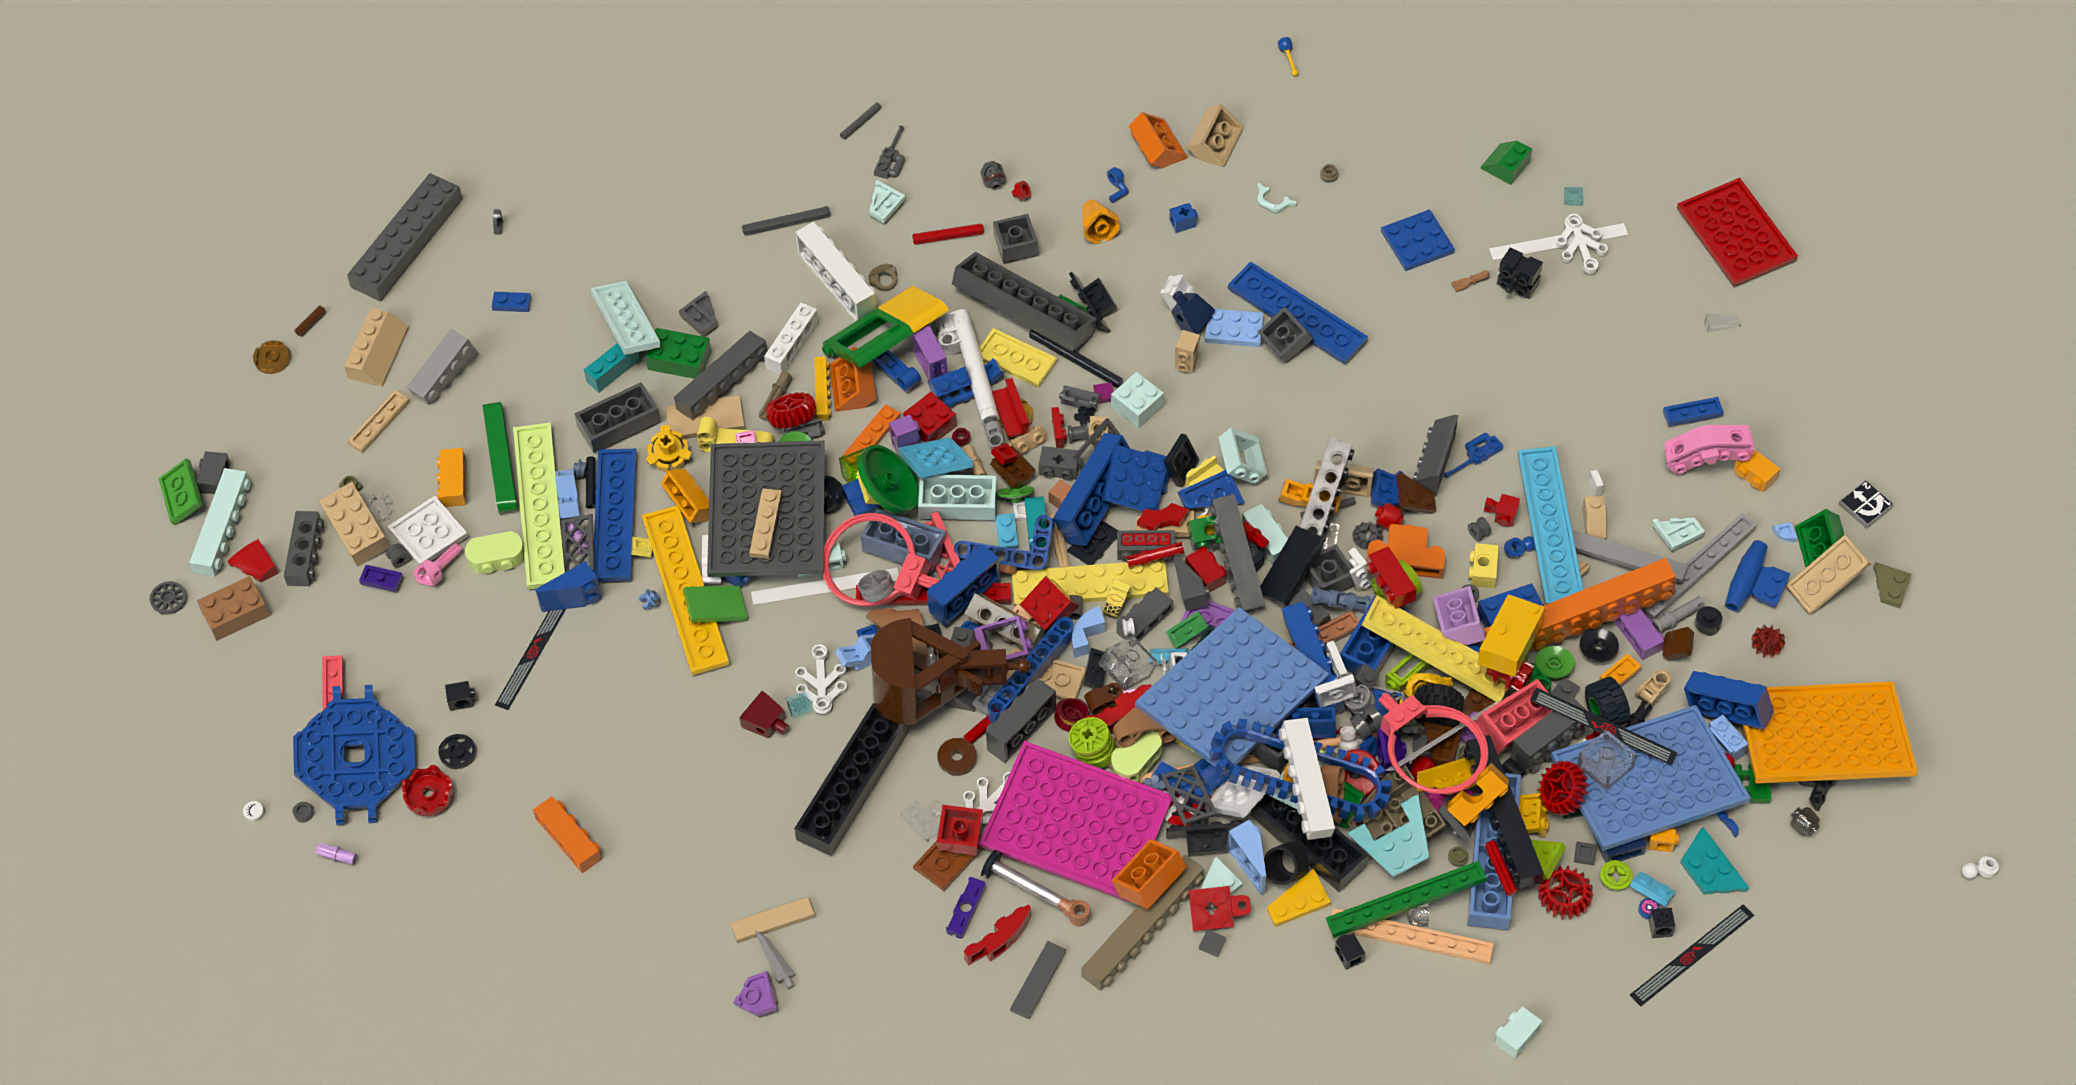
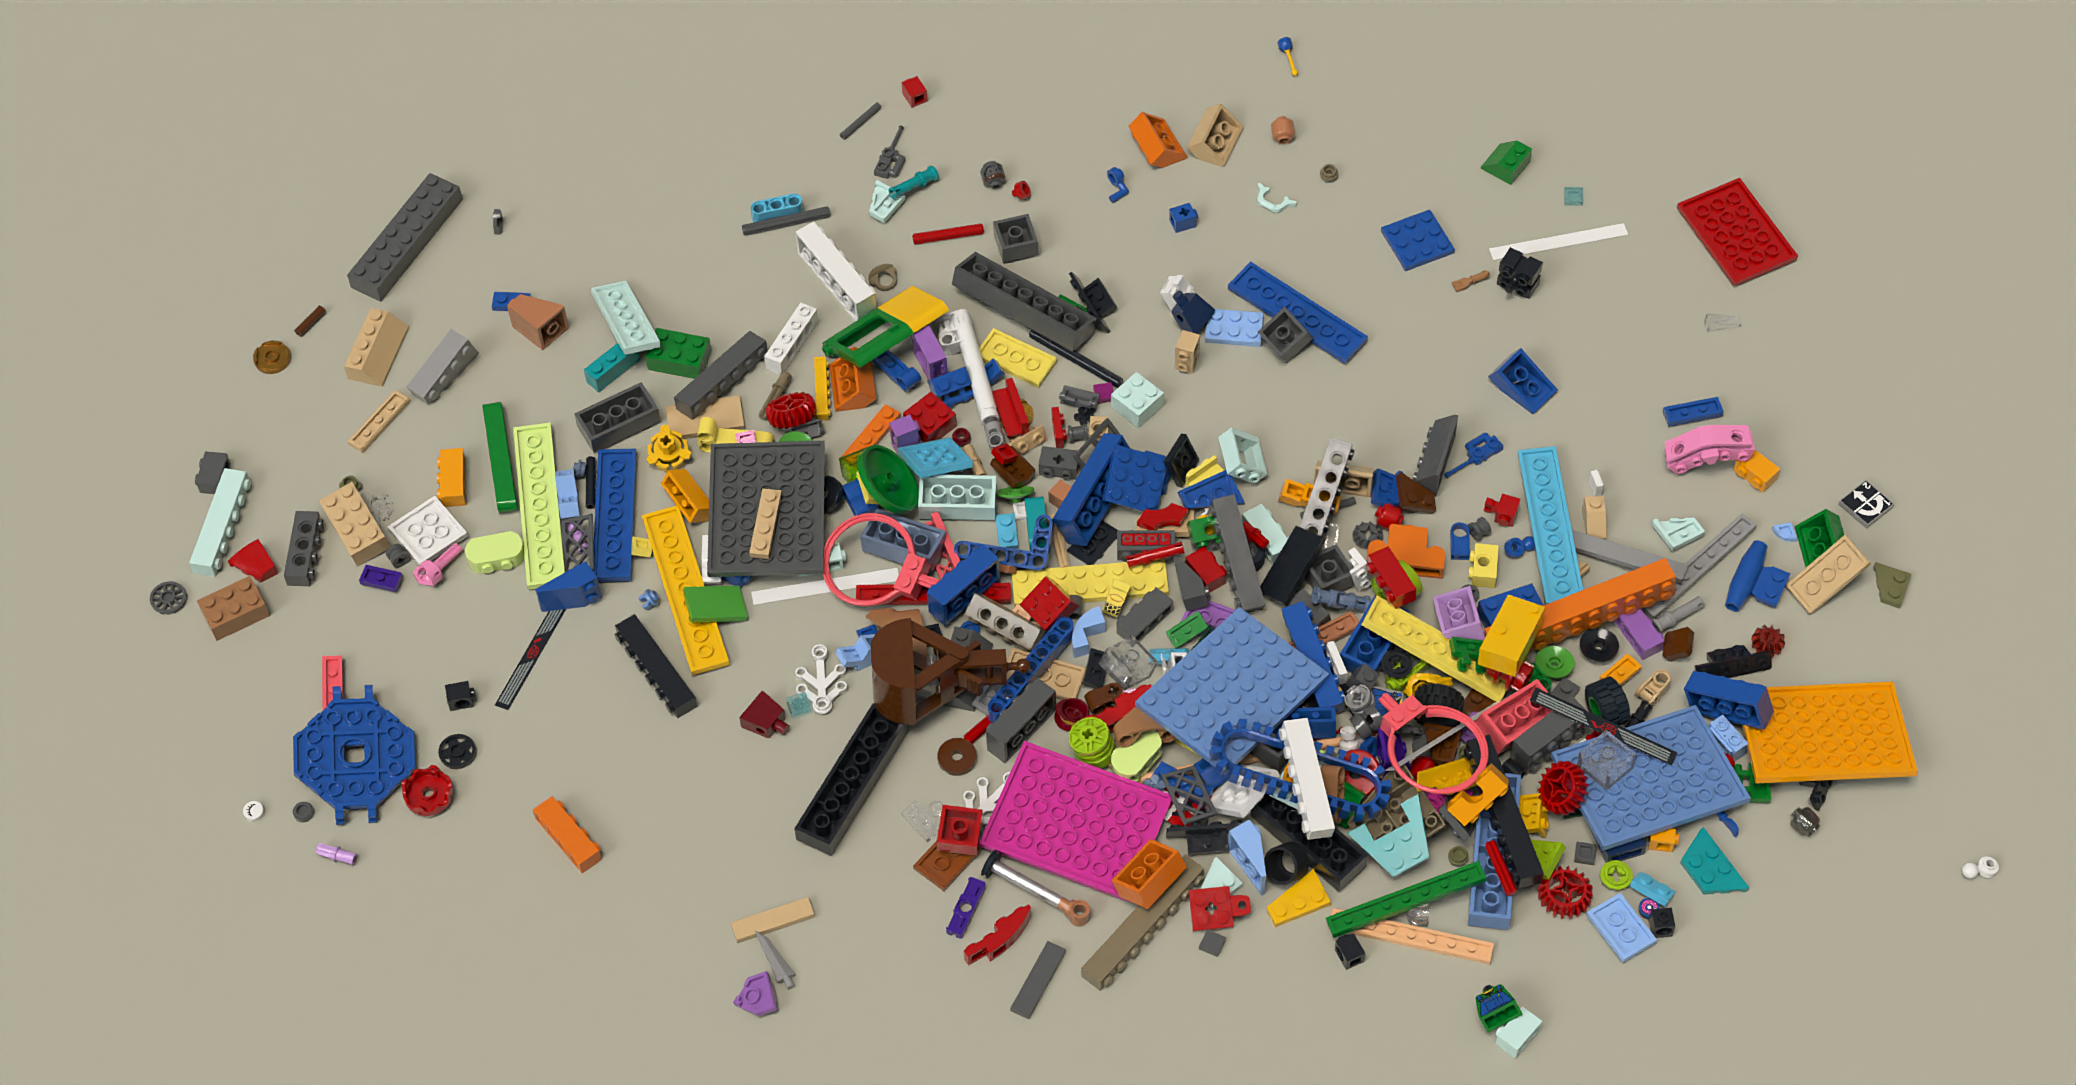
(180, 491): bright green tile -> none
(537, 319): none -> nougat slope
(656, 666): none -> black brick
(699, 314): flat silver wing -> none
(776, 207): none -> medium azure beam
(876, 586): light grey wheel -> none
(914, 91): none -> red brick
(920, 179): none -> teal pin
(981, 636): medium lavender window -> none
(1099, 222): light orange cone -> none
(1128, 627): white bush -> none
(1283, 130): none -> nougat head
(1336, 691): white tile -> none
(1393, 657): none -> black gear
(1460, 545): none -> blue piece
(1466, 650): none -> green plate
(1496, 1007): none -> torso
(1523, 381): none -> blue slope
(1581, 242): white plant -> none
(1621, 927): none -> light blue plate
(1691, 955): black sticker -> none
(1708, 620): black piece -> none
(1735, 662): none -> black bracket

